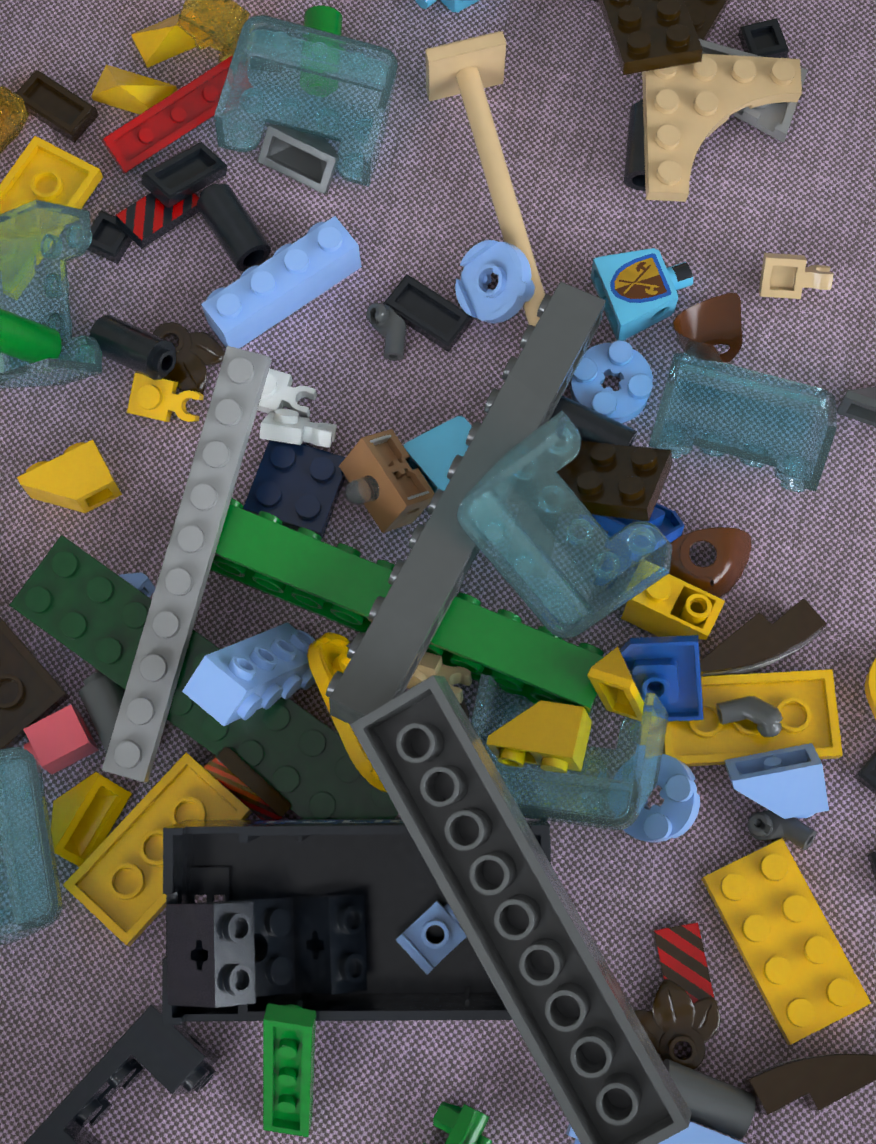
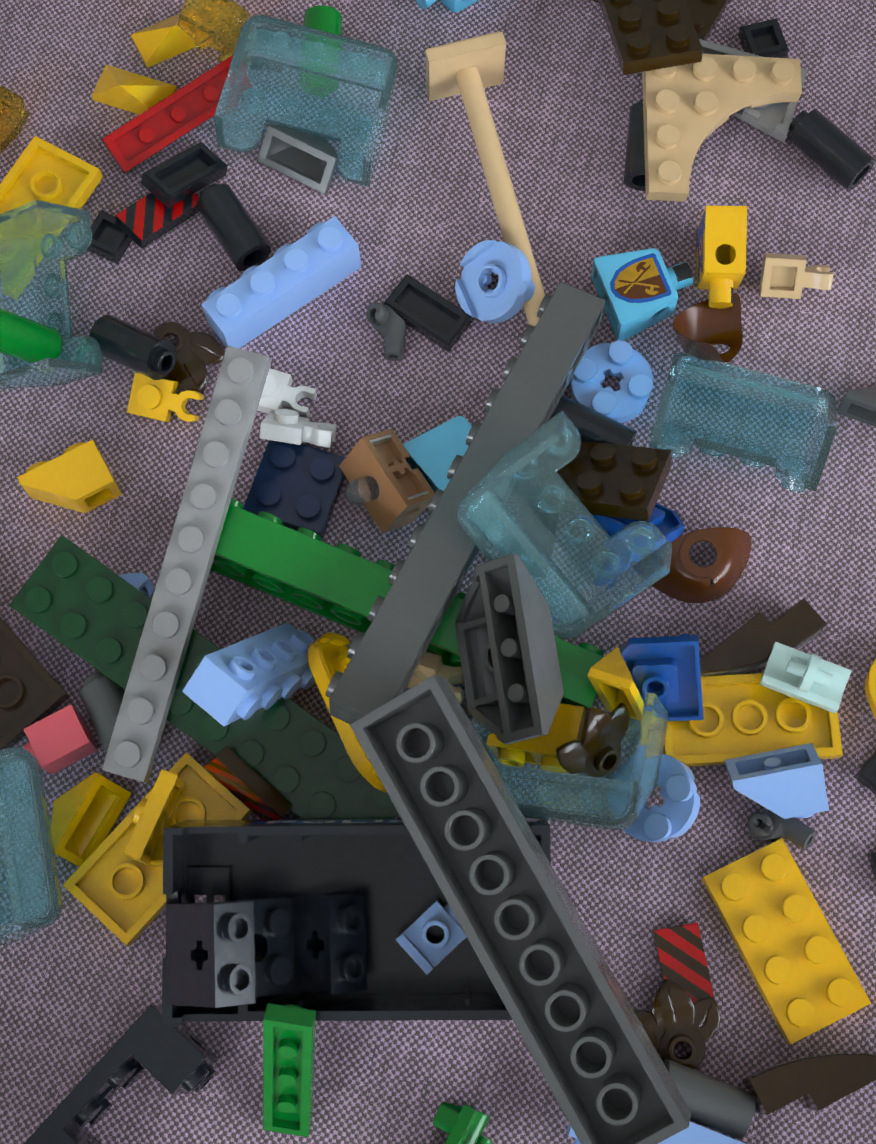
(57, 106): dark brown tile -> none
(153, 816): none -> yellow plate
(509, 652): none -> dark grey wedge
(599, 745): none -> dark brown plate
(674, 609): yellow slope -> none
(721, 252): none -> yellow torso
(753, 709): dark grey arm -> none
(805, 677): none -> light aqua hips
(830, 148): none -> black brick

